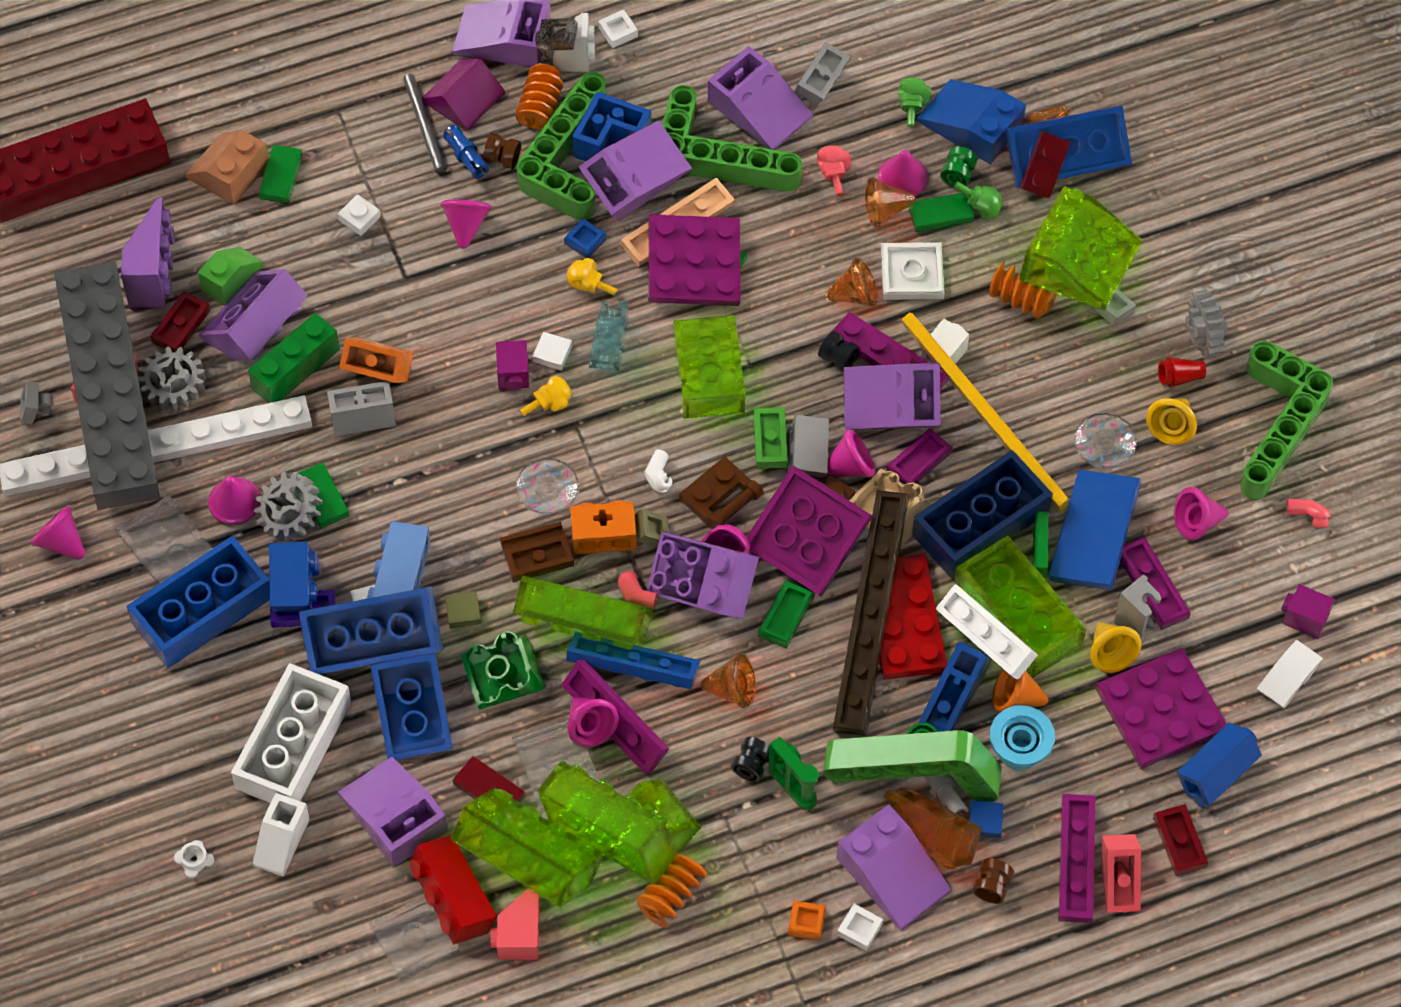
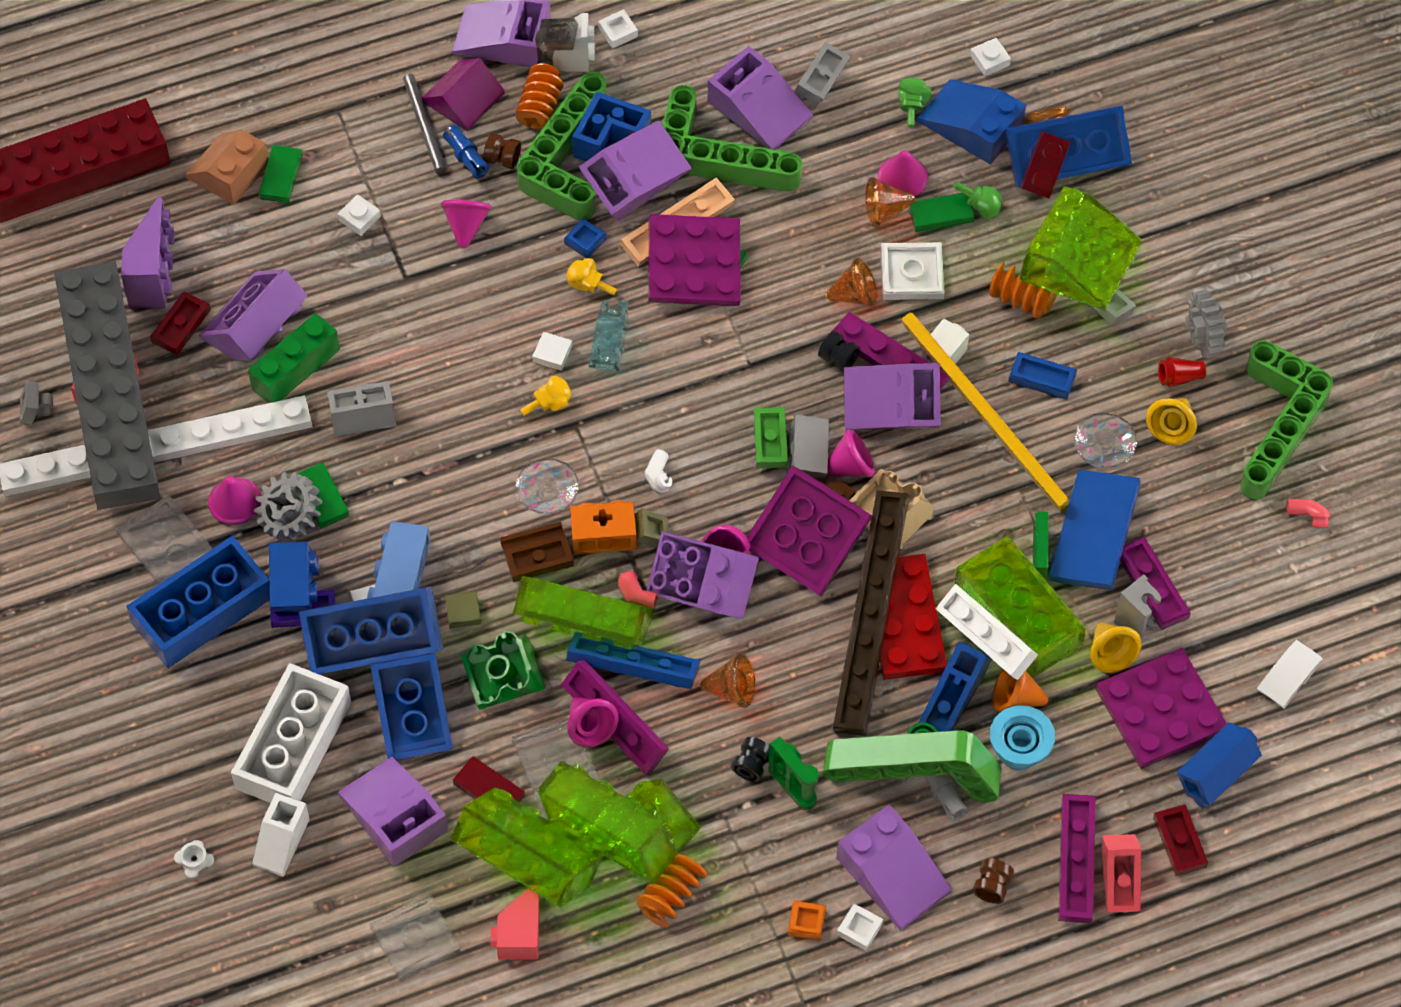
(61, 535): dark pink hat -> none
(173, 381): light grey gear -> none
(227, 273): bright green slope -> none
(376, 360): orange brick -> none
(452, 889): red brick -> none
(512, 365): magenta brick -> none
(709, 366): clear neon green brick -> none
(714, 488): reddish brown plate -> none
(785, 614): green tile -> none
(833, 163): coral piece -> none
(920, 457): magenta tile -> none
(939, 830): clear orange slope -> none
(956, 168): green wheel -> none
(981, 512): dark blue brick -> none
(988, 816): blue tile -> none
(990, 57): none -> white plate
(1042, 375): none -> blue tile
(1196, 513): dark pink hat -> none
(1307, 610): magenta brick -> none

